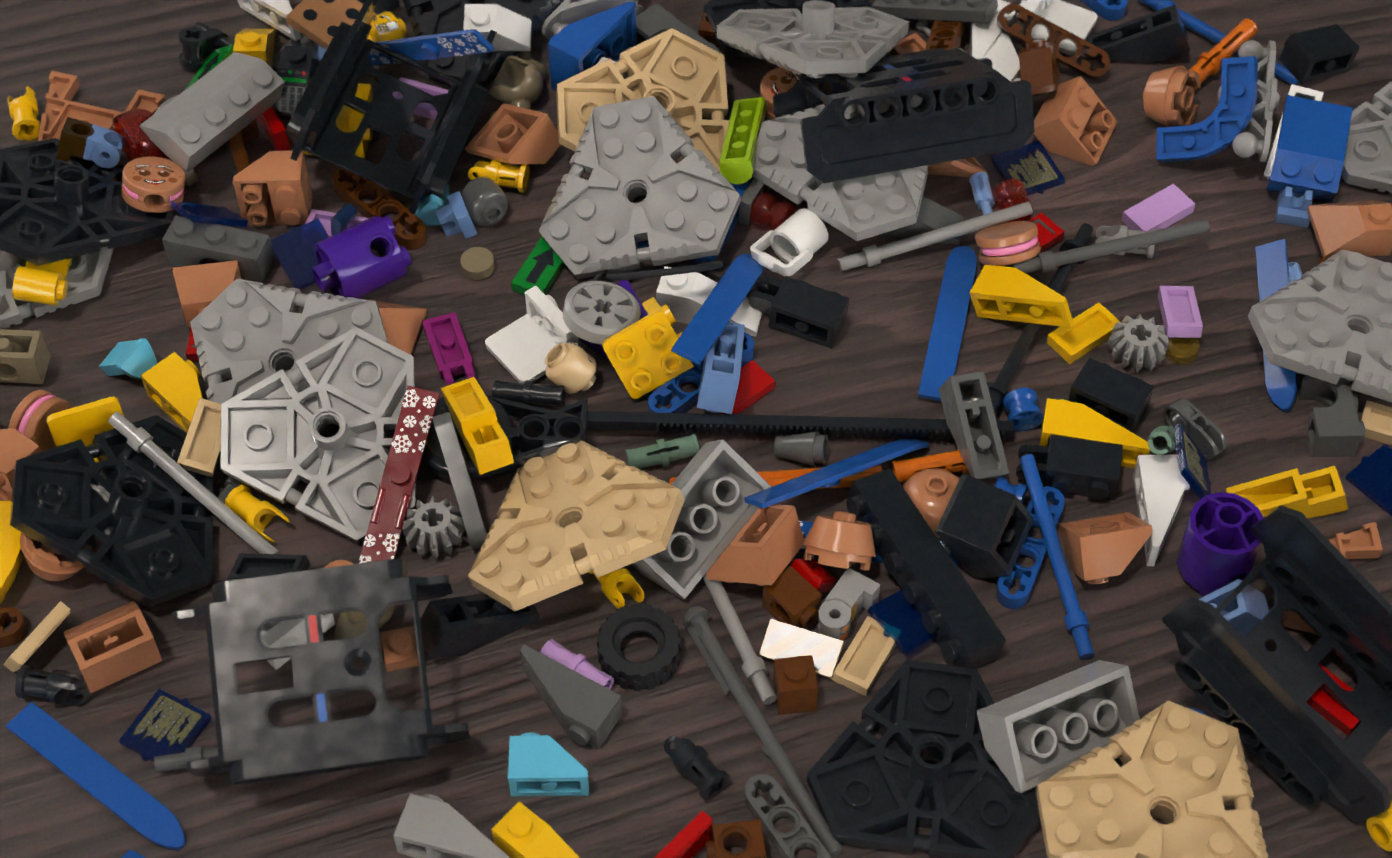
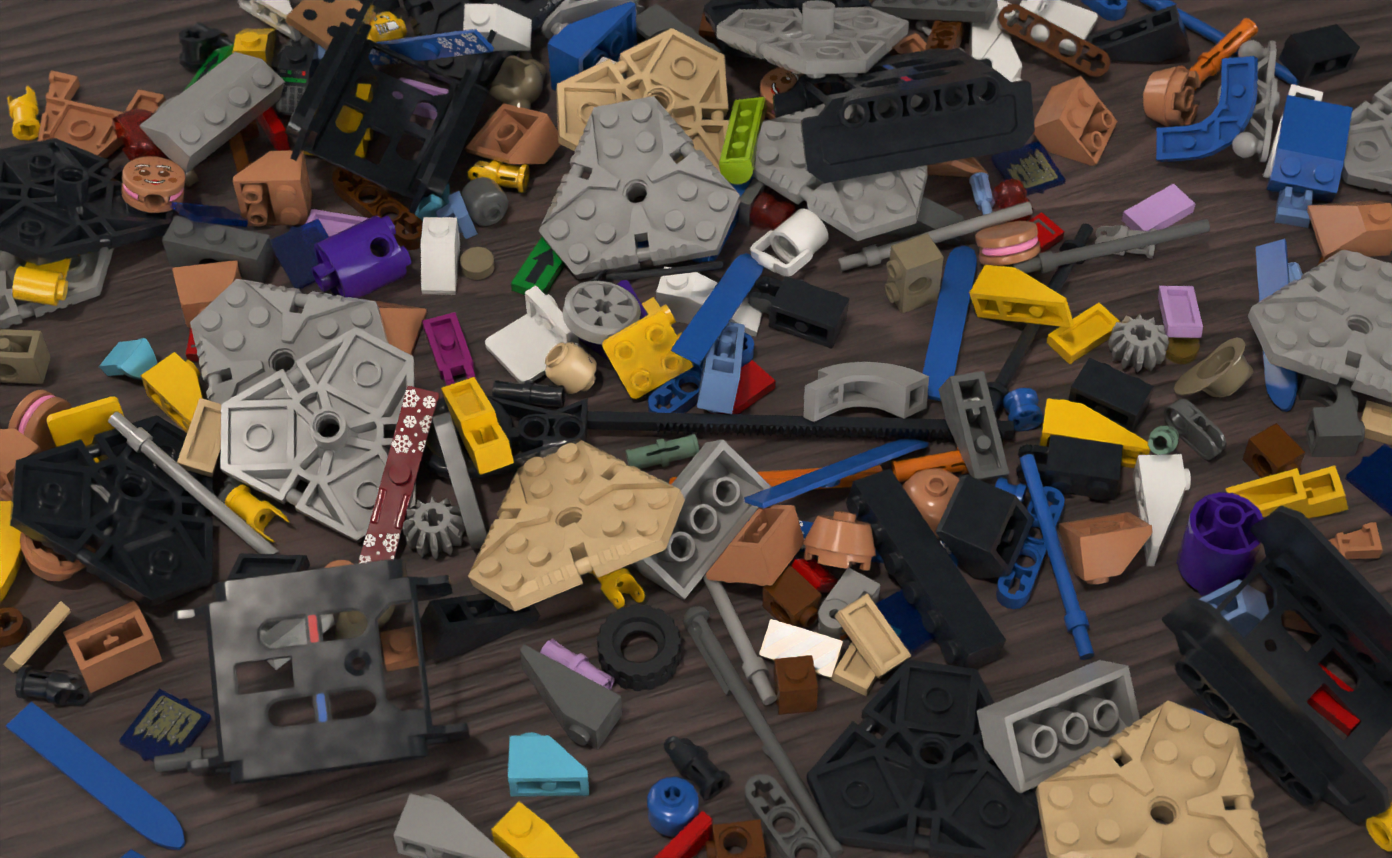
(90, 143): leg -> none
(342, 218): dark blue arm -> none
(439, 255): none -> white slope
(672, 805): none -> blue head
(804, 448): dark grey cone -> none
(866, 385): none -> light grey arch
(872, 635): none -> tan tile
(914, 273): none -> dark tan brick
(1039, 66): reddish brown slope -> none
(1191, 462): clear blue piece -> none
(1219, 373): none -> dark tan piece
(1273, 452): none -> reddish brown brick

